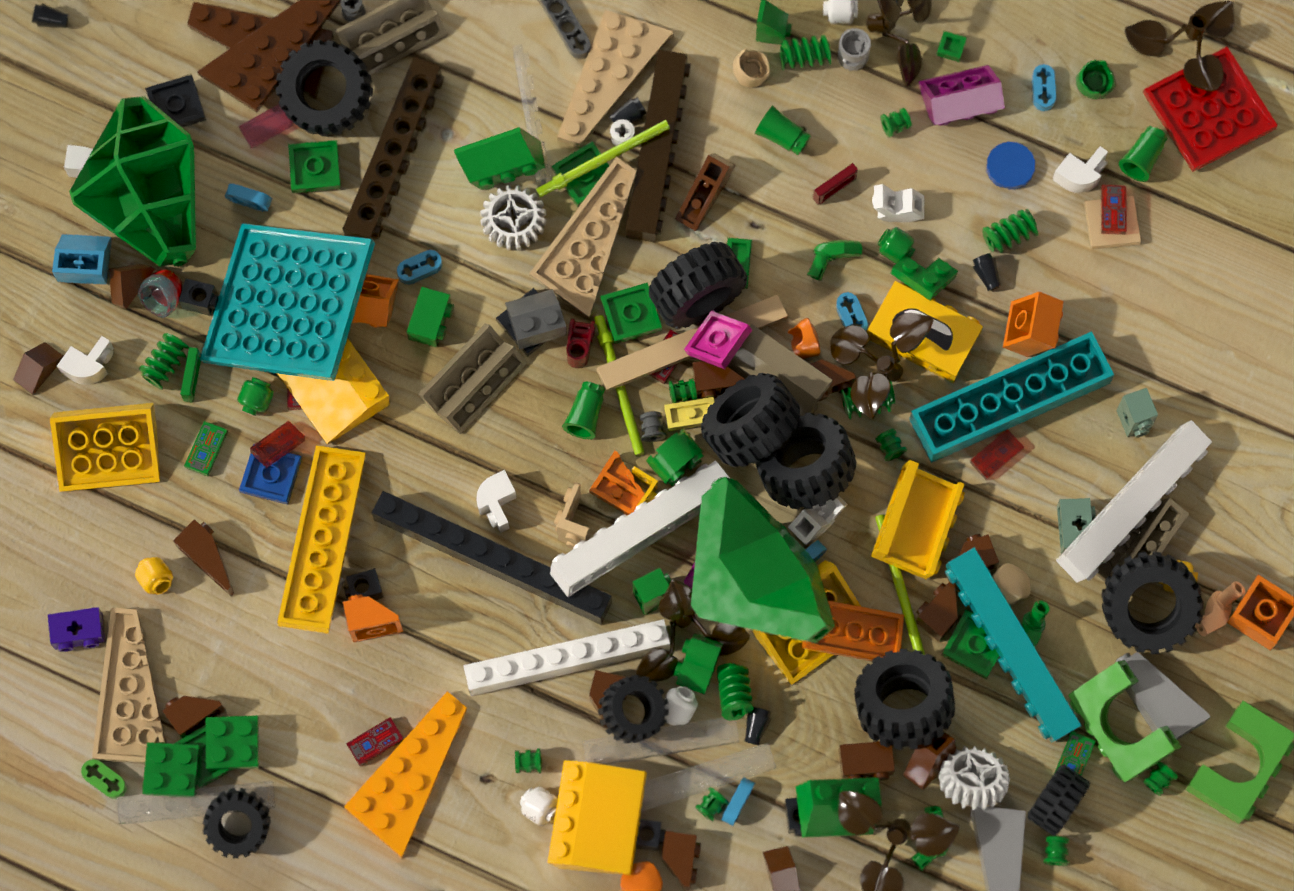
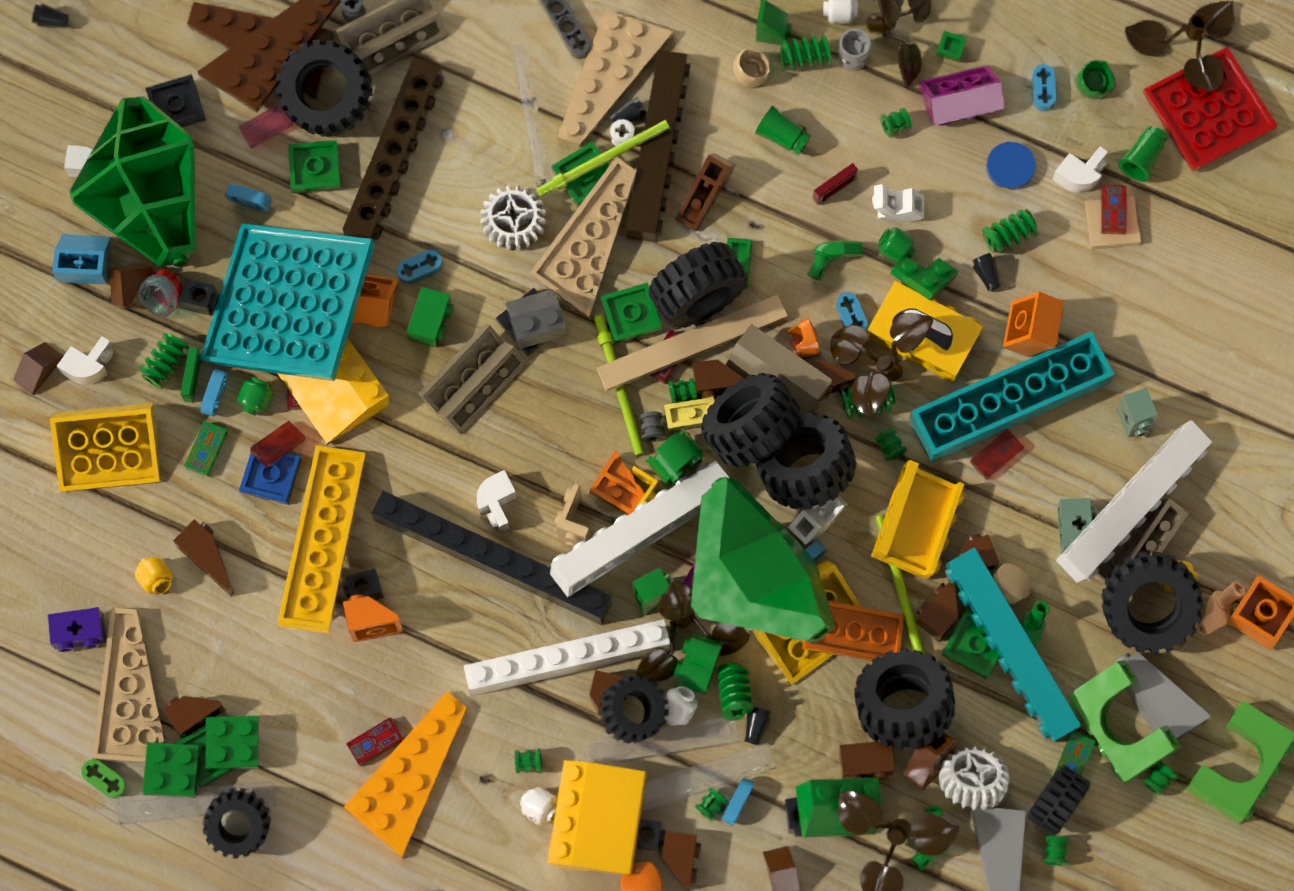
(214, 392): none -> dark azure beam
(501, 158): green slope -> none
(579, 339): dark red piece -> none
(585, 411): green plant -> none
(718, 339): dark pink plate -> none

